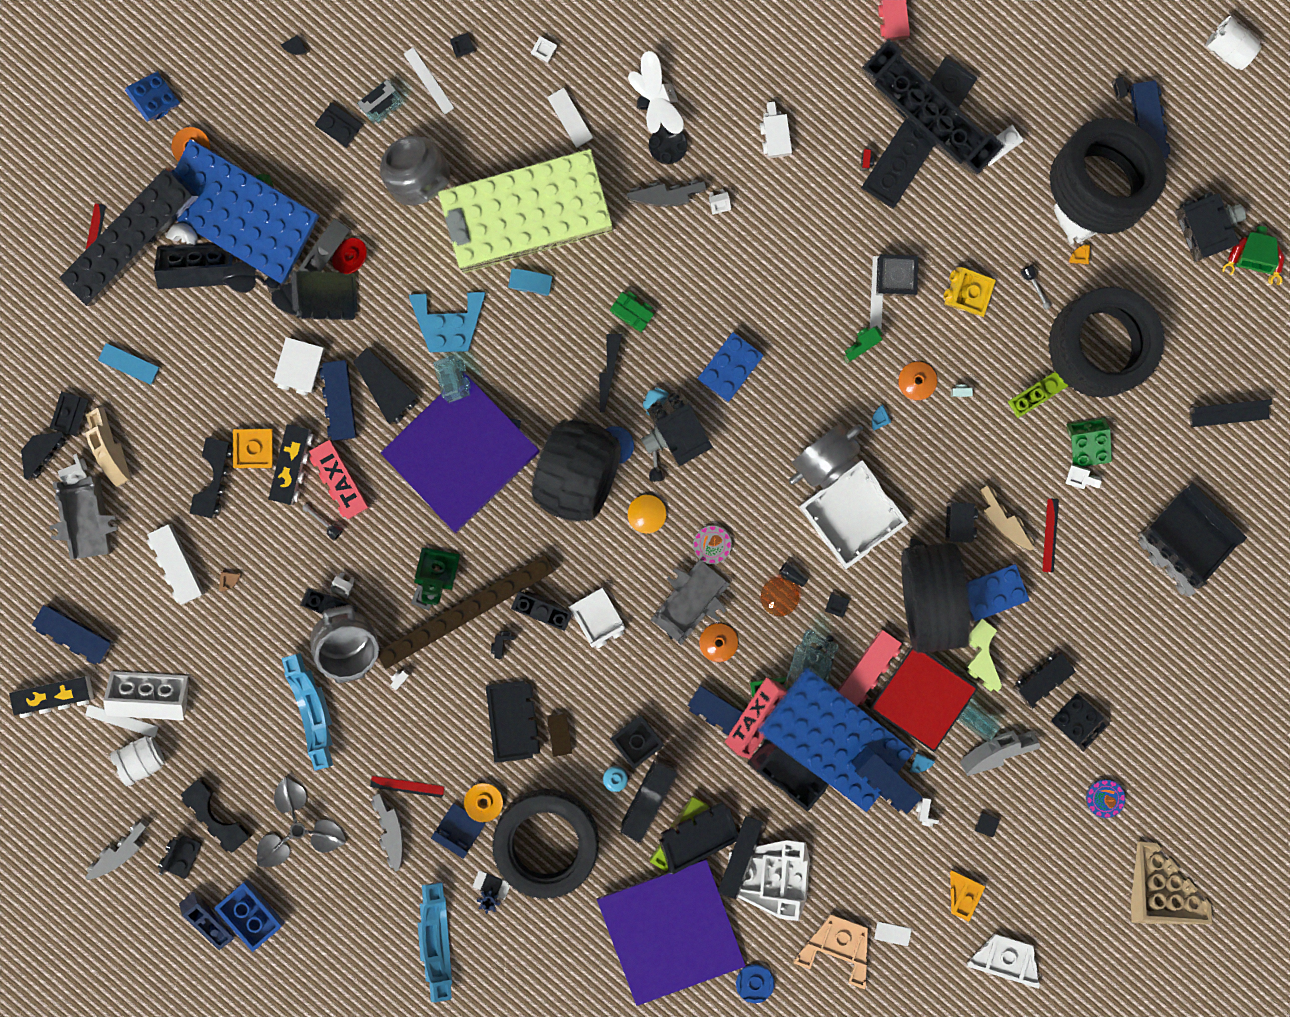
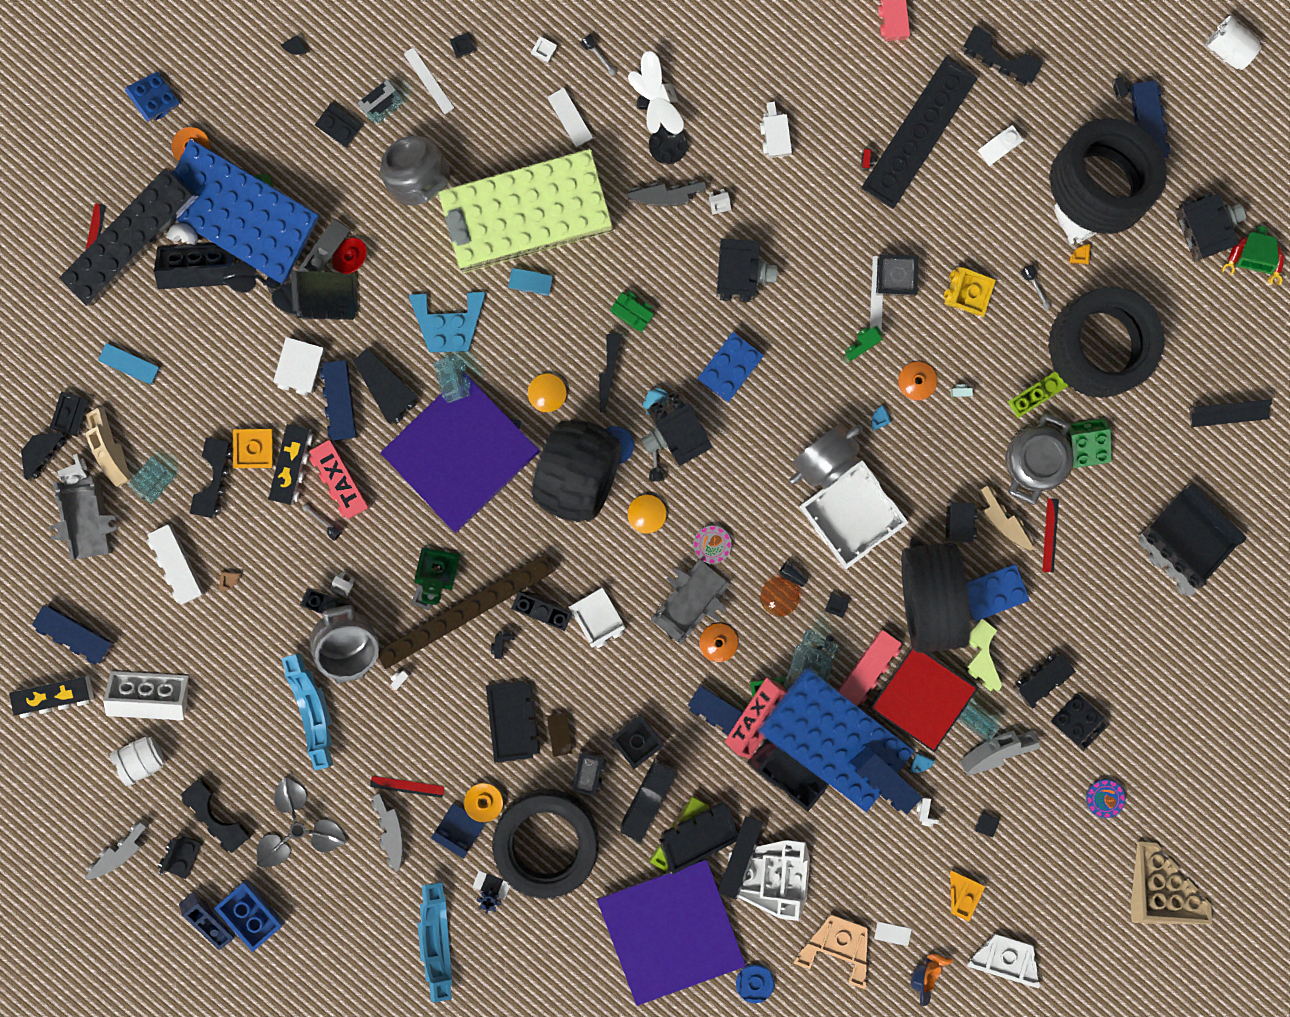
(125, 722): white sticker -> none
(151, 480): none -> clear light blue bracket
(547, 392): none -> light orange dish
(587, 772): none -> black piece
(589, 43): none -> hinge
(615, 778): medium azure head -> none
(741, 270): none -> black piece
(926, 974): none -> hair
(929, 110): black slope -> none
(979, 46): none -> black arch
(1039, 458): none -> flat silver piece
(1080, 476): white plate -> none

